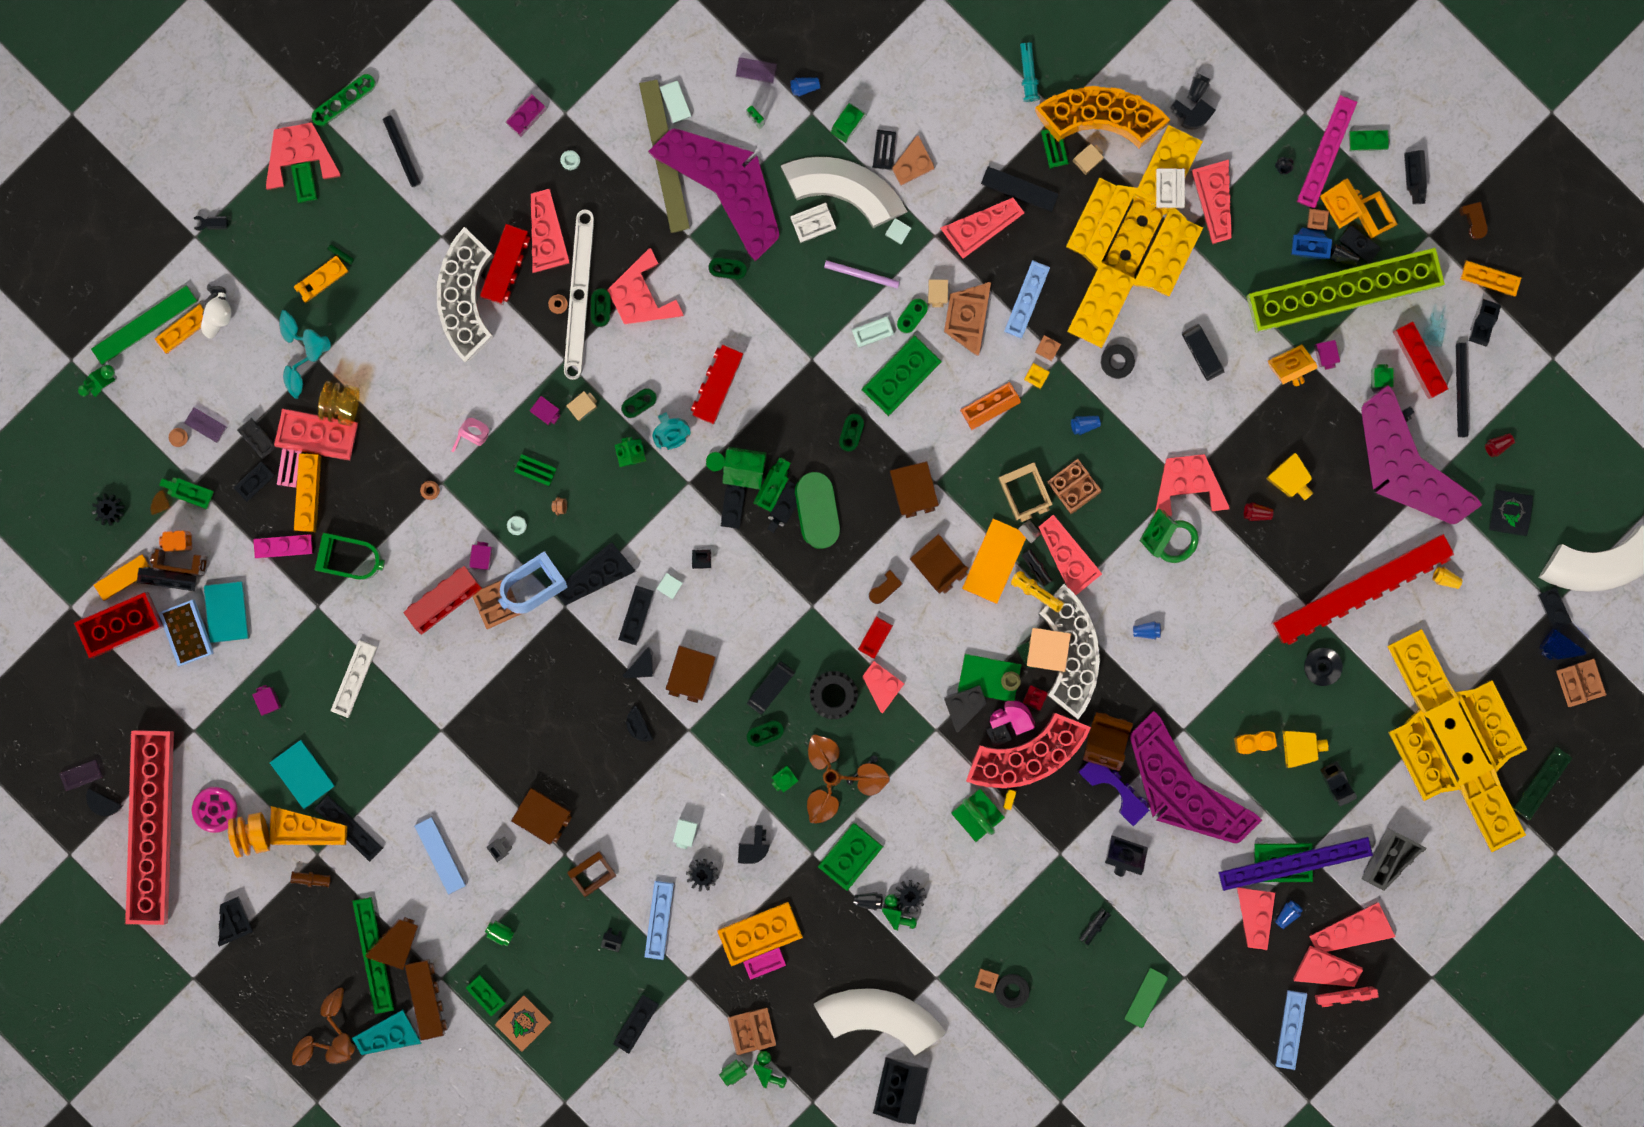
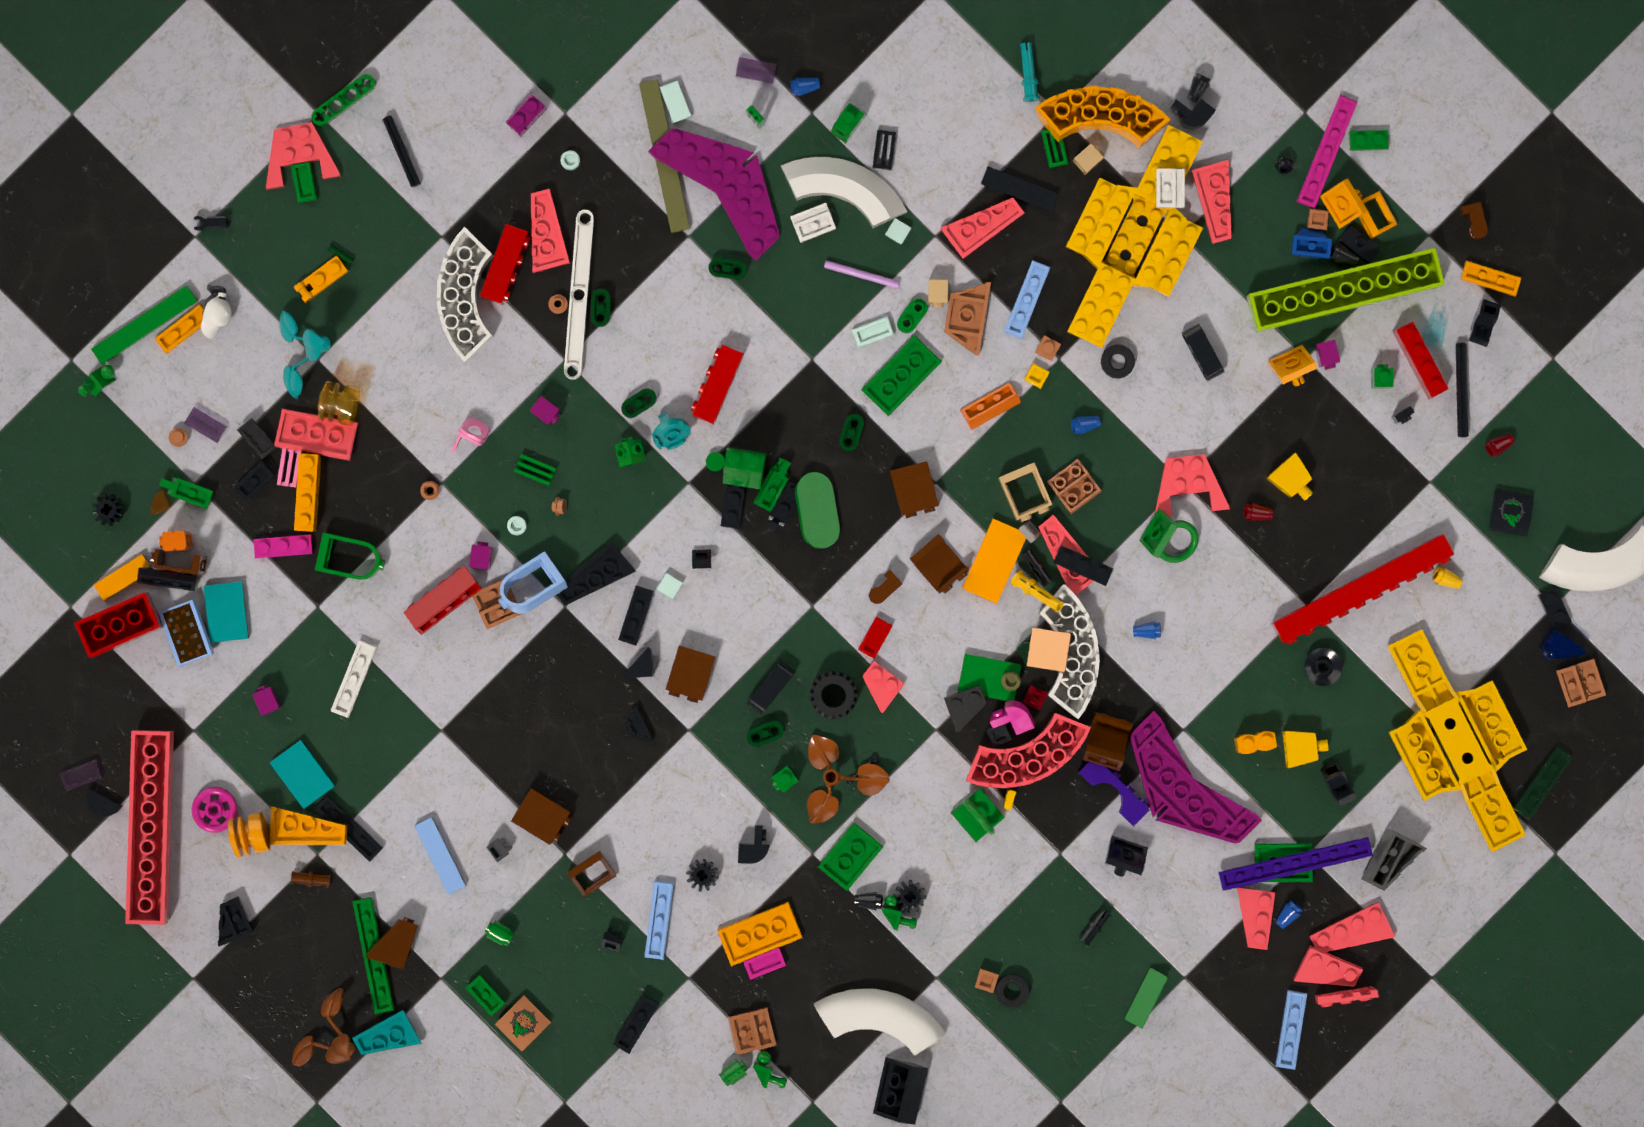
(425, 999): reddish brown brick -> none
(582, 405): tan brick -> none
(634, 298): coral wing -> none
(684, 833): light aqua brick -> none
(913, 163): nougat wing -> none
(1083, 565): none -> black plate
(1410, 477): magenta wing -> none
(1416, 176): black hinge -> none

